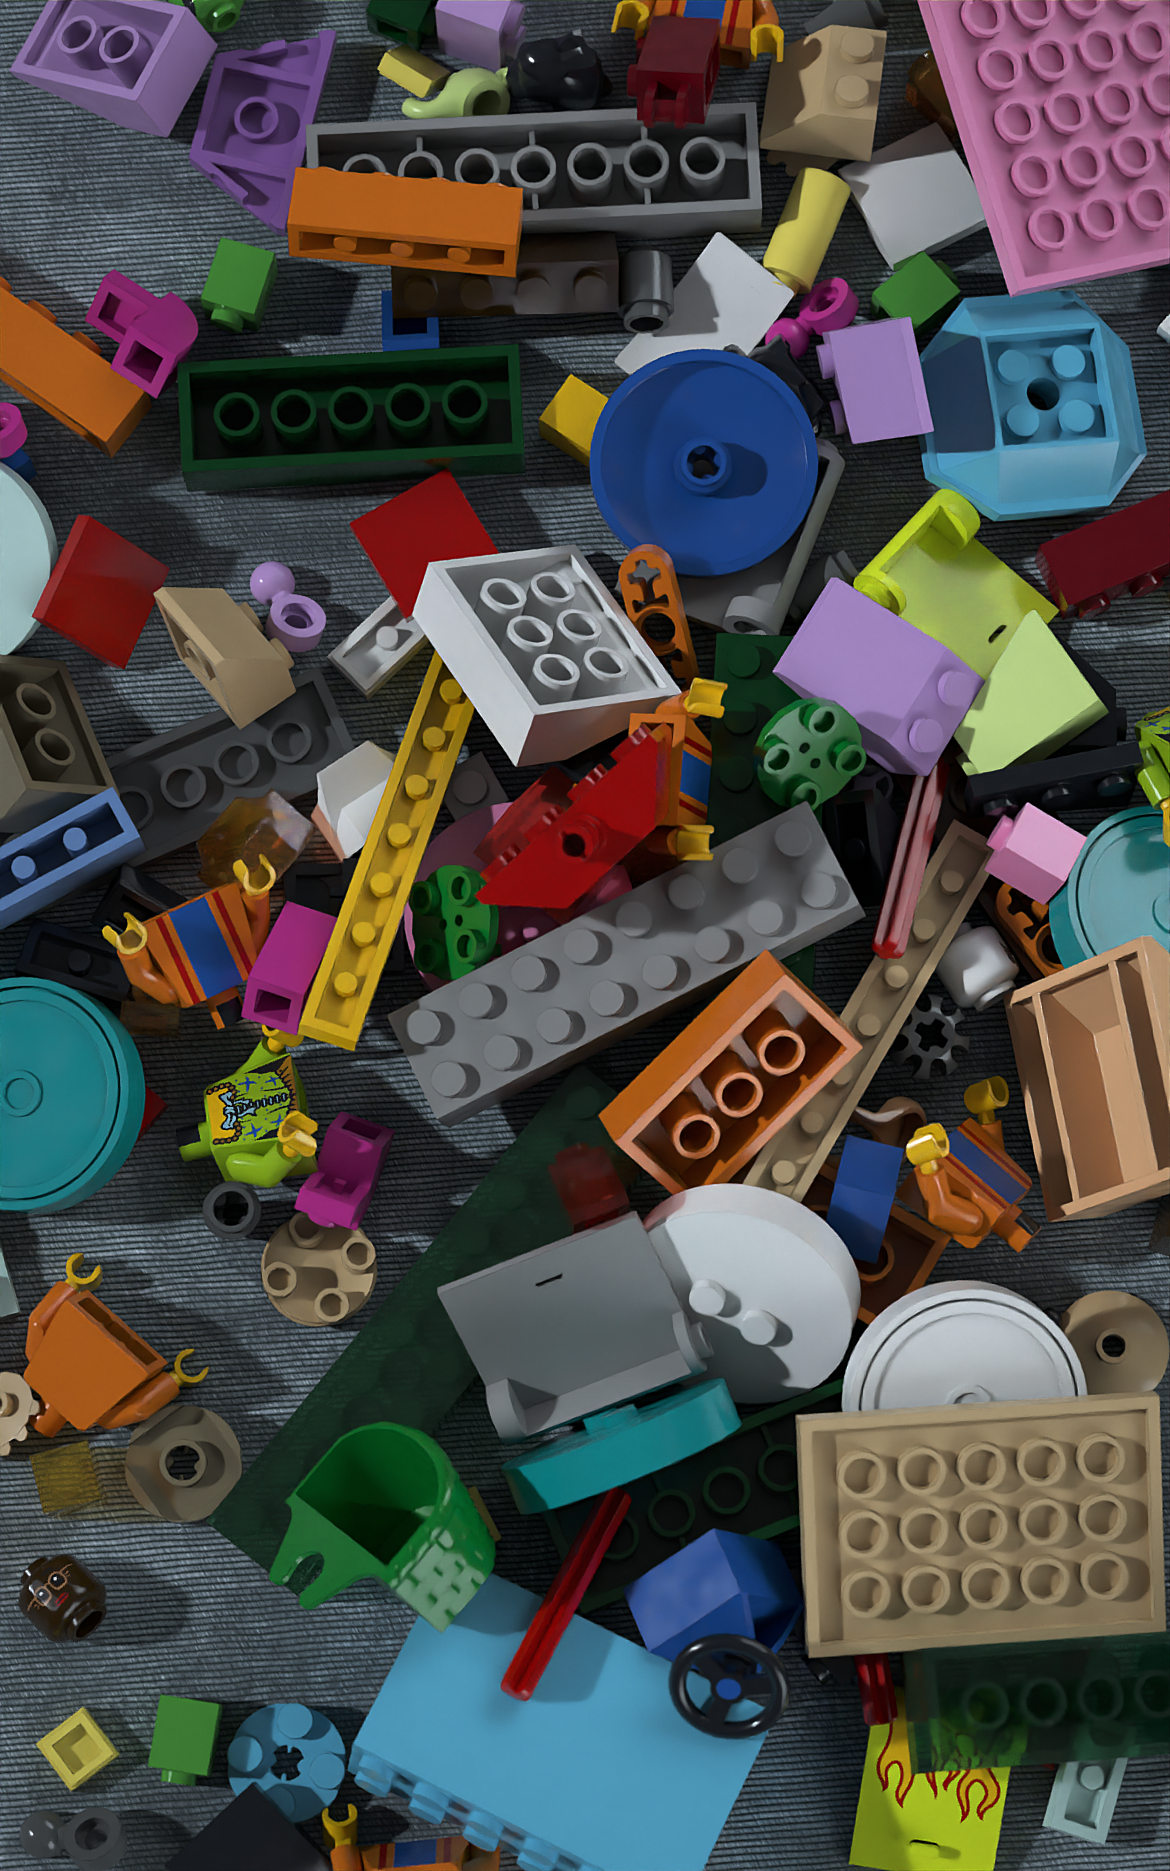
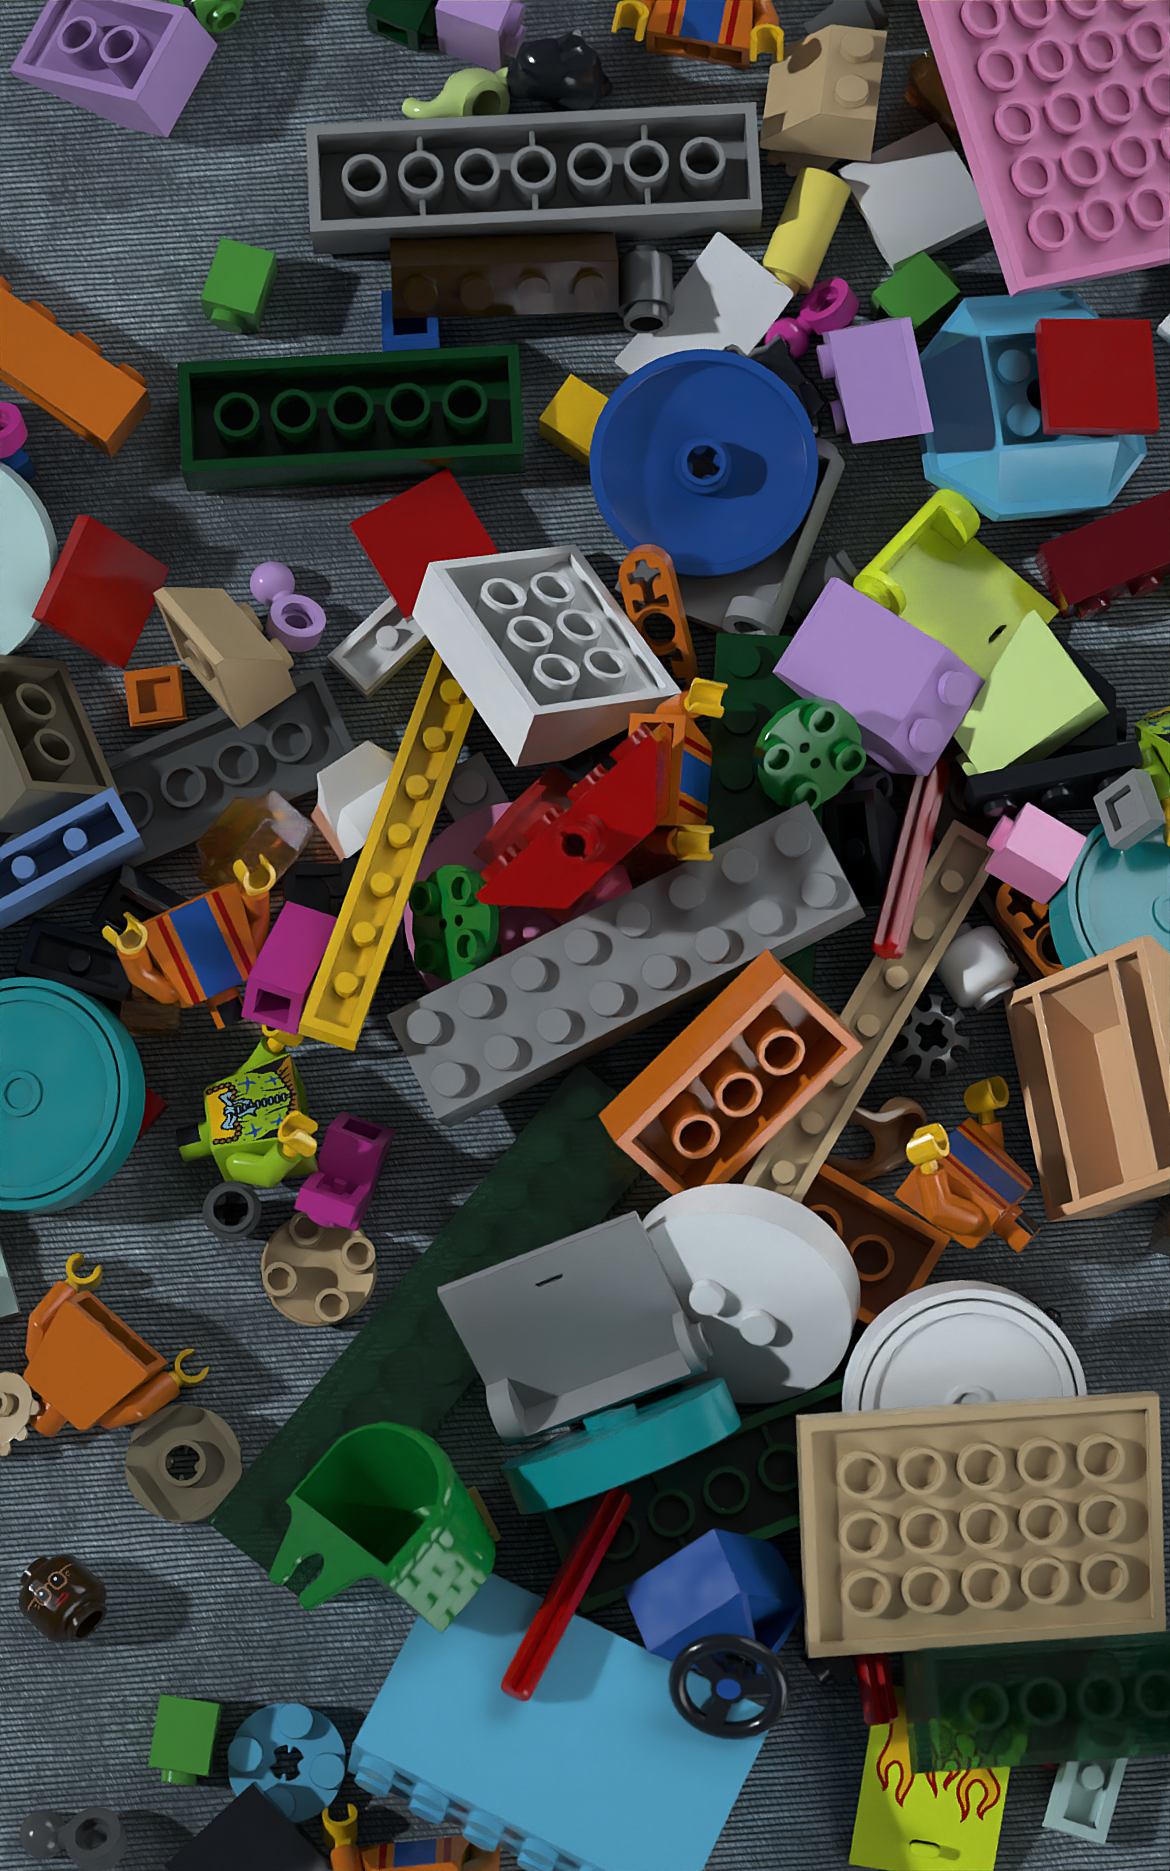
(68, 1479): clear yellow brick -> none
(78, 1749): light yellow tile -> none
(150, 331): dark pink brick -> none
(155, 697): none -> orange tile
(257, 122): medium lavender wing -> none
(405, 221): orange brick -> none
(413, 71): light yellow tile -> none
(587, 1187): clear red slope -> none
(675, 70): dark red brick -> none
(864, 1195): blue slope -> none
(1097, 376): none -> red tile
(1129, 809): none -> light grey plate
(1135, 1324): tan dish -> none

